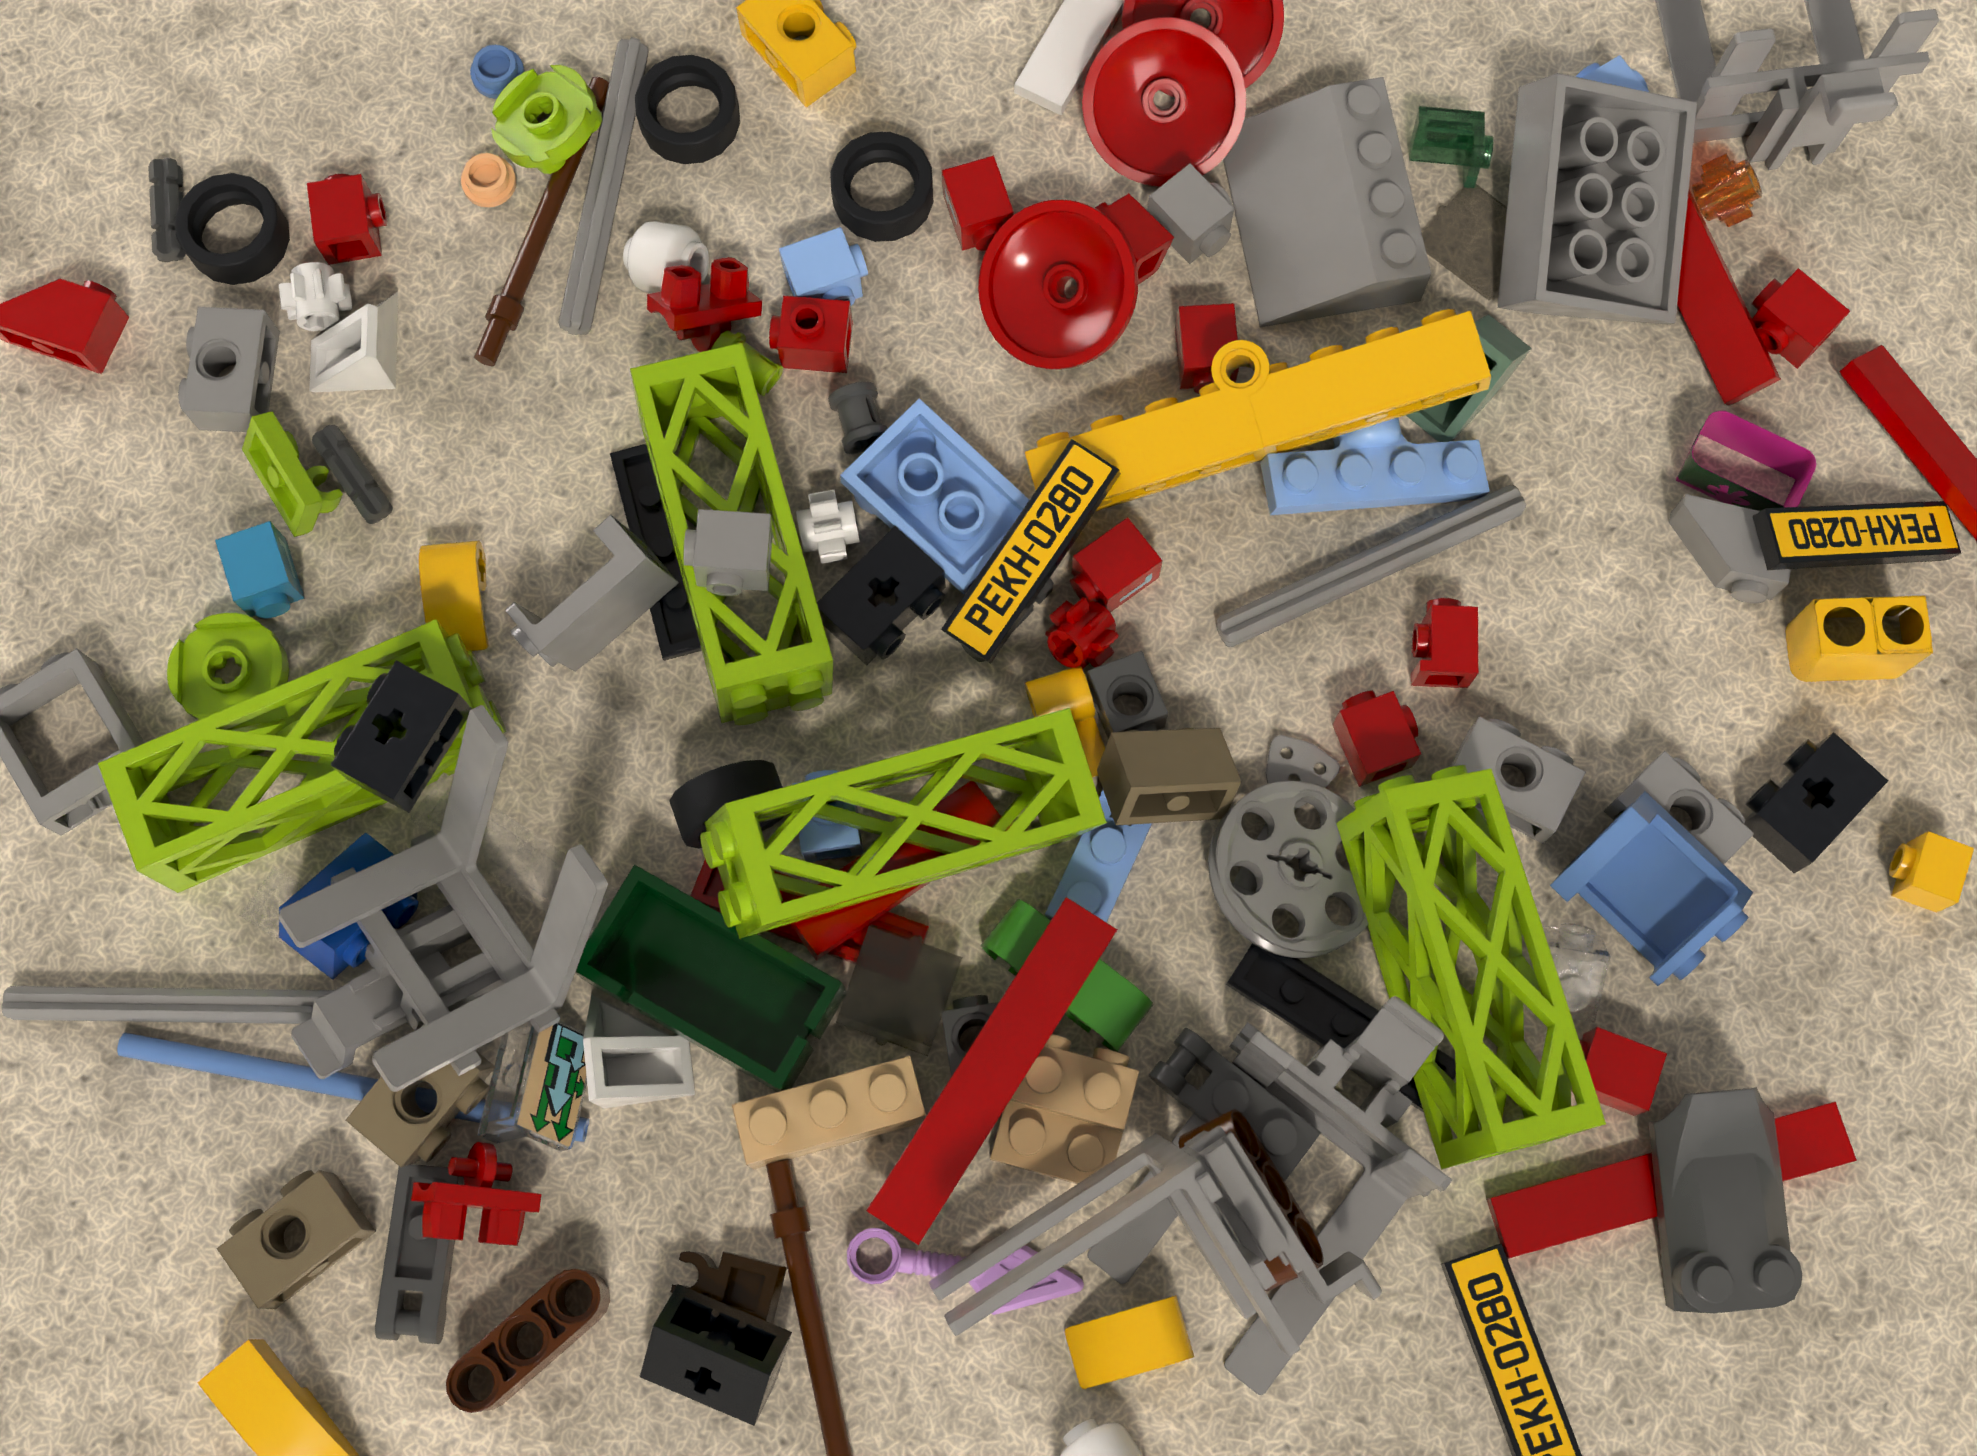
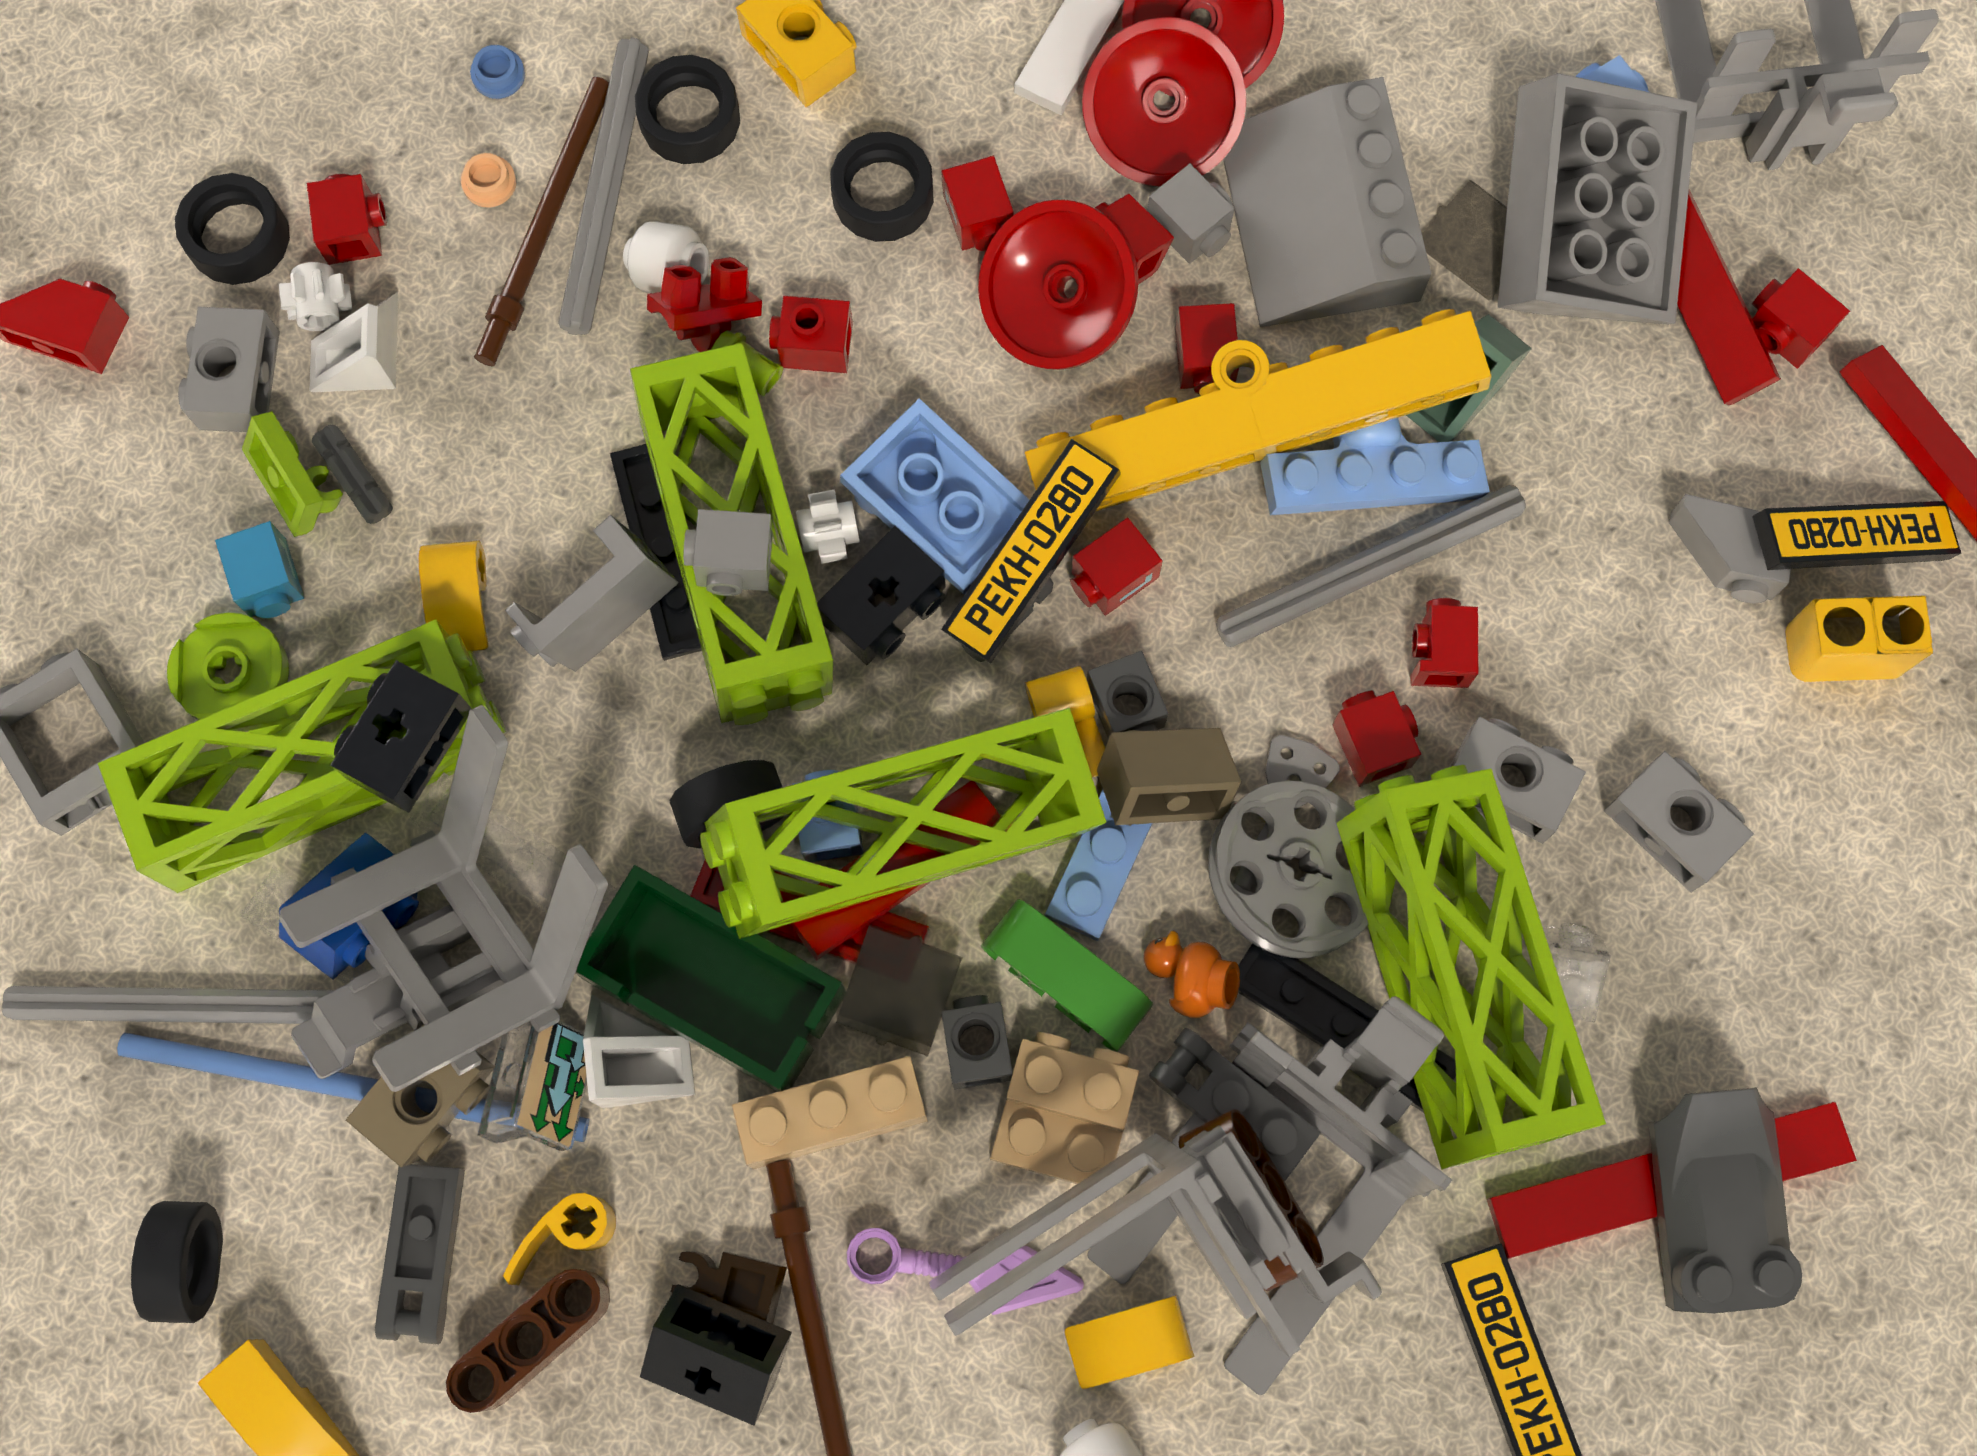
(163, 208): dark grey axle -> none
(176, 1262): none -> black tyre
(257, 1243): dark tan brick -> none
(501, 1209): red hips -> none
(560, 1222): none -> yellow panel
(561, 134): lime plate -> none
(824, 267): light blue brick -> none
(857, 415): dark grey bush -> none
(991, 1071): red tile -> none
(1081, 634): red gear -> none
(1200, 974): none -> orange animal
(1452, 139): clear green bracket -> none
(1622, 1070): red brick -> none
(1657, 888): medium blue panel -> none
(1727, 190): clear orange gear -> none
(1758, 445): dark pink piece -> none
(1842, 788): black brick -> none
(1930, 871): yellow plate -> none

